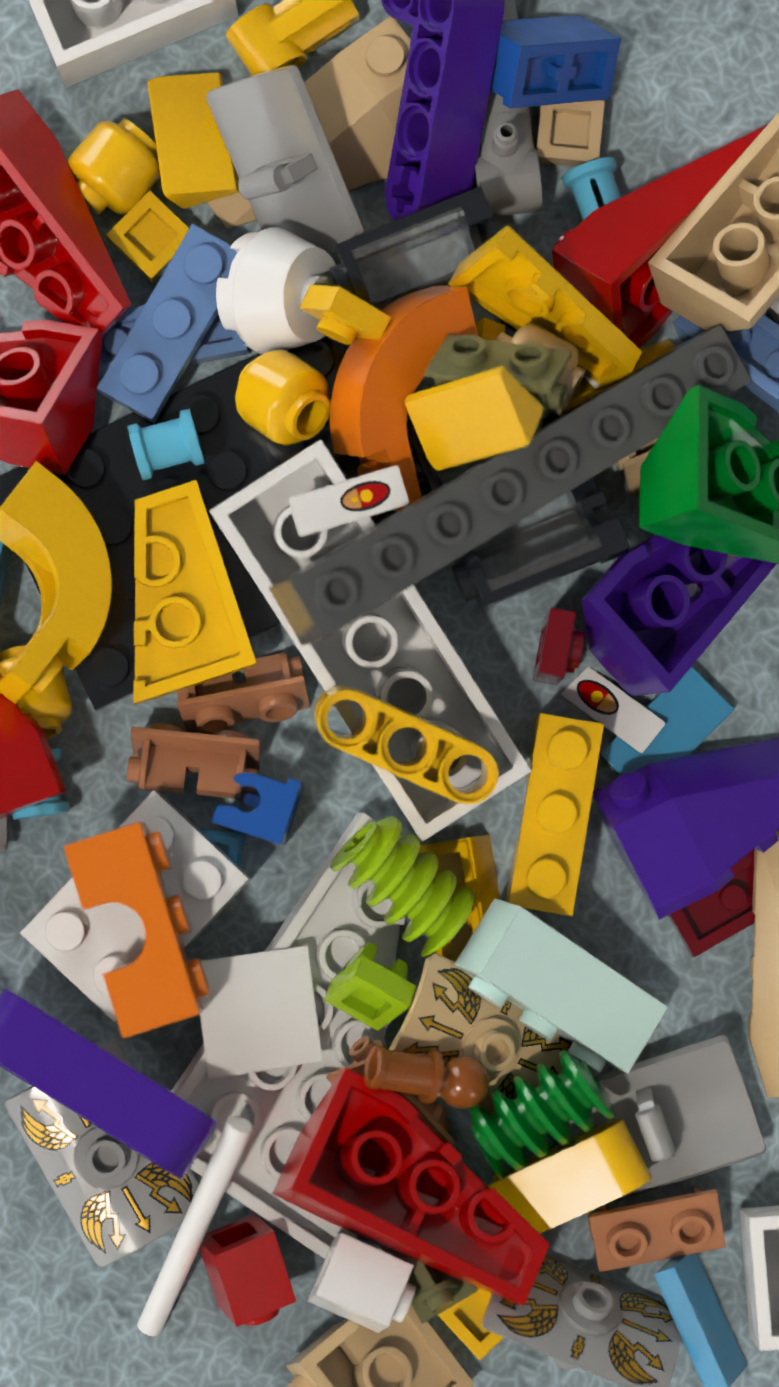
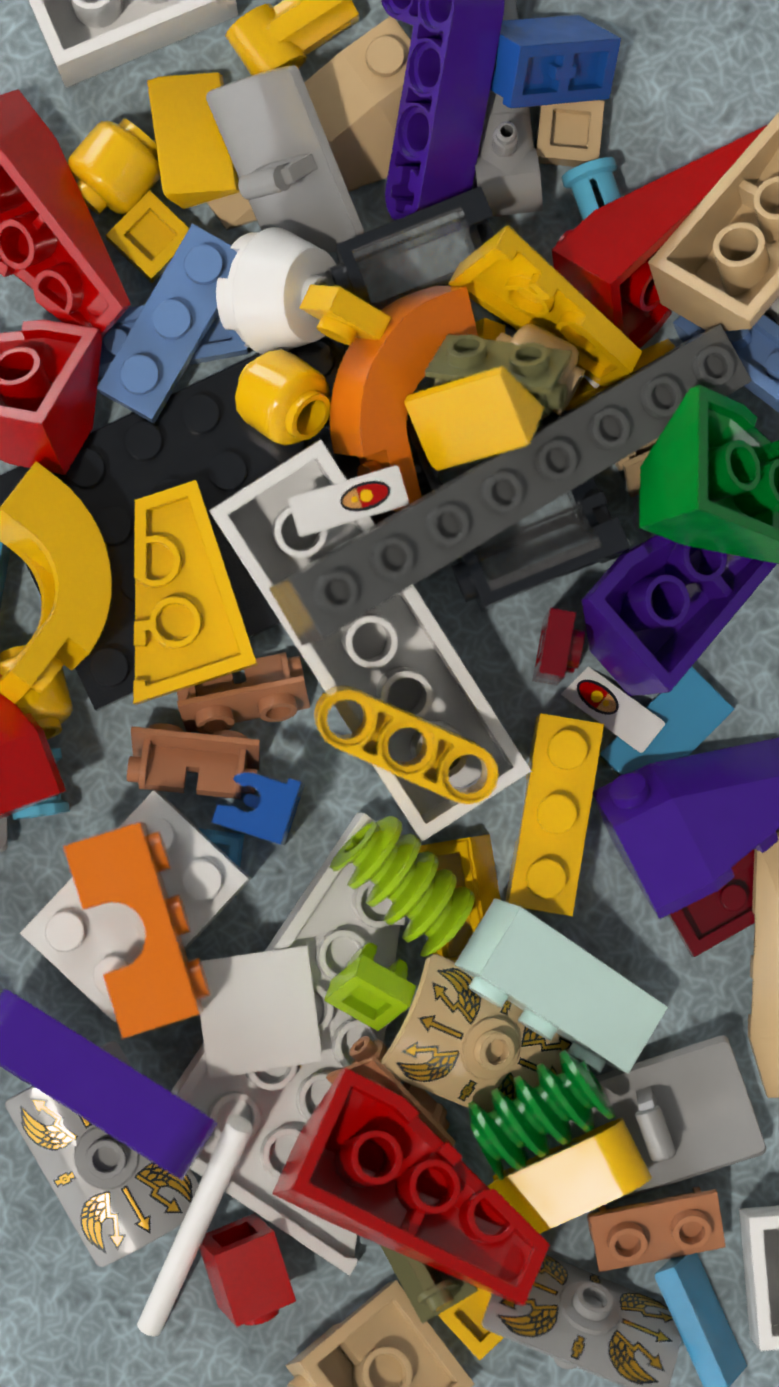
(166, 444): medium azure bush -> none
(363, 1284): white brick -> none
(460, 1081): dark orange pin -> none

